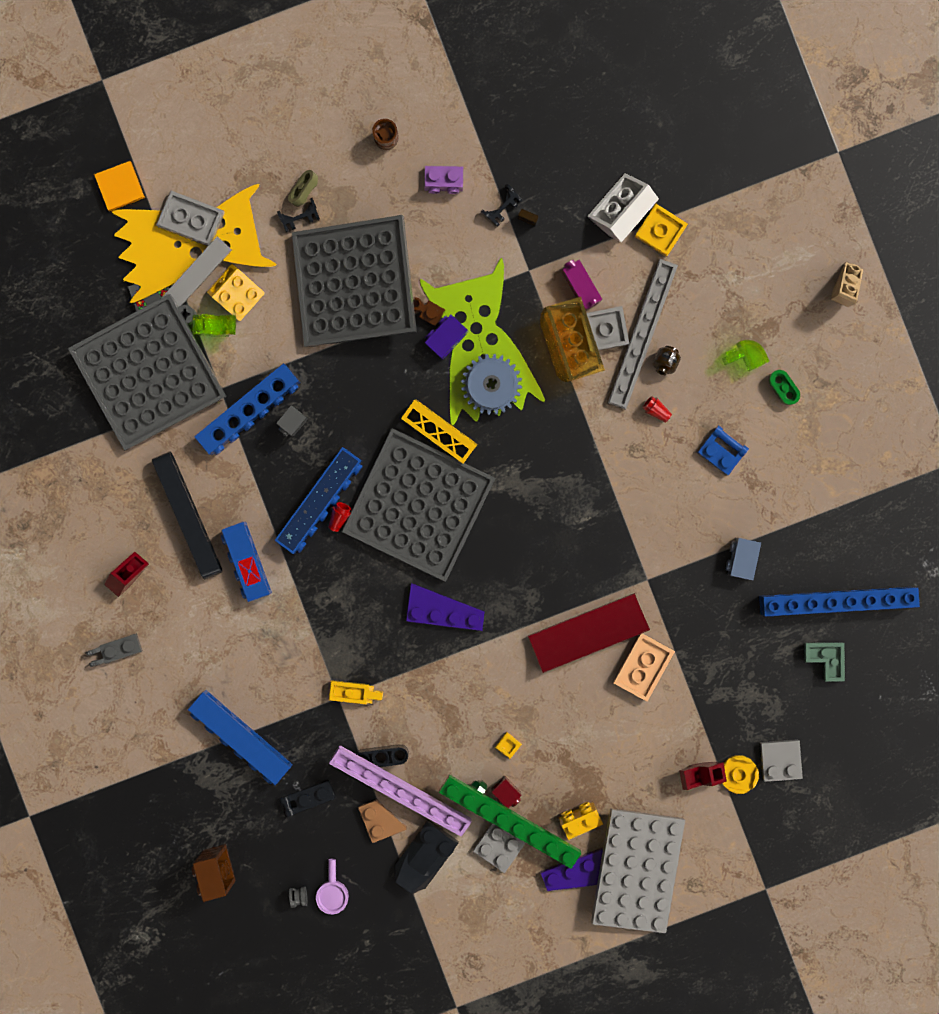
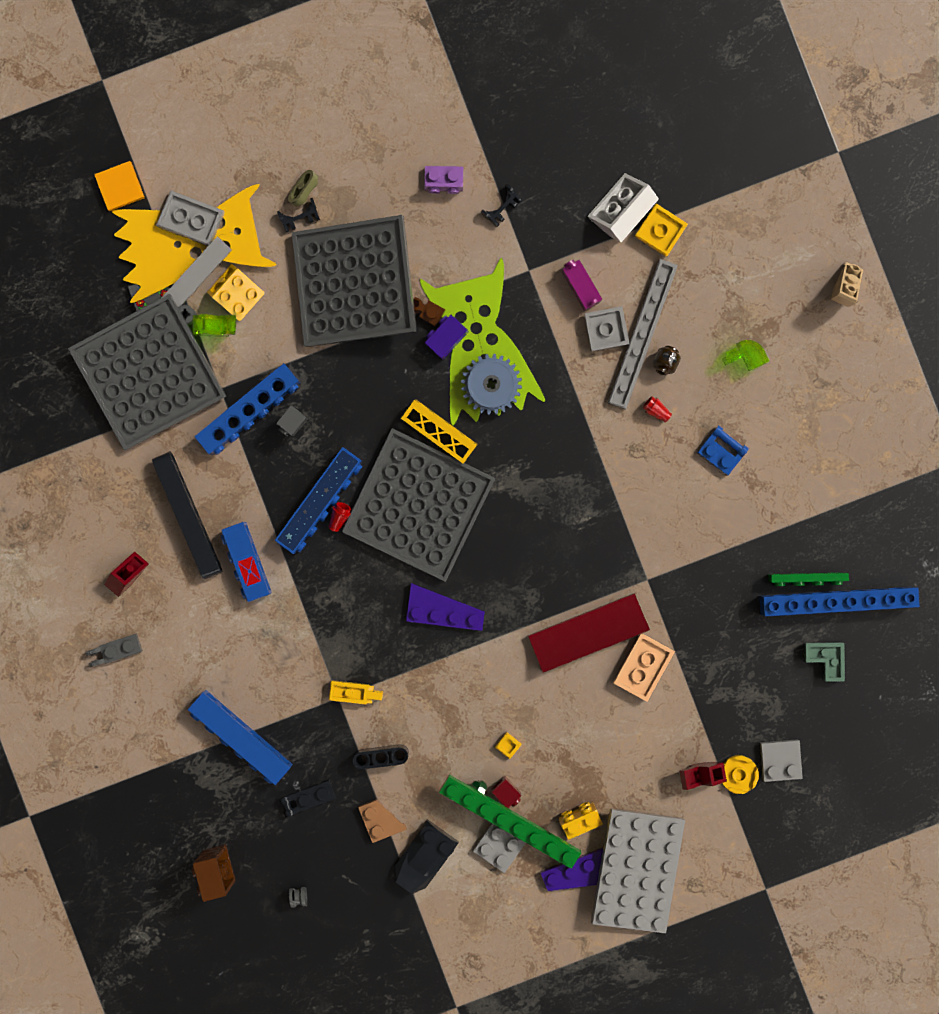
(332, 894): lavender piece -> none
(385, 134): reddish brown wheel -> none
(400, 791): lavender plate -> none
(528, 217): dark brown tile -> none
(570, 340): clear yellow windscreen -> none
(743, 558): sand blue brick -> none
(784, 387): green plate -> none
(800, 578): none -> green plate

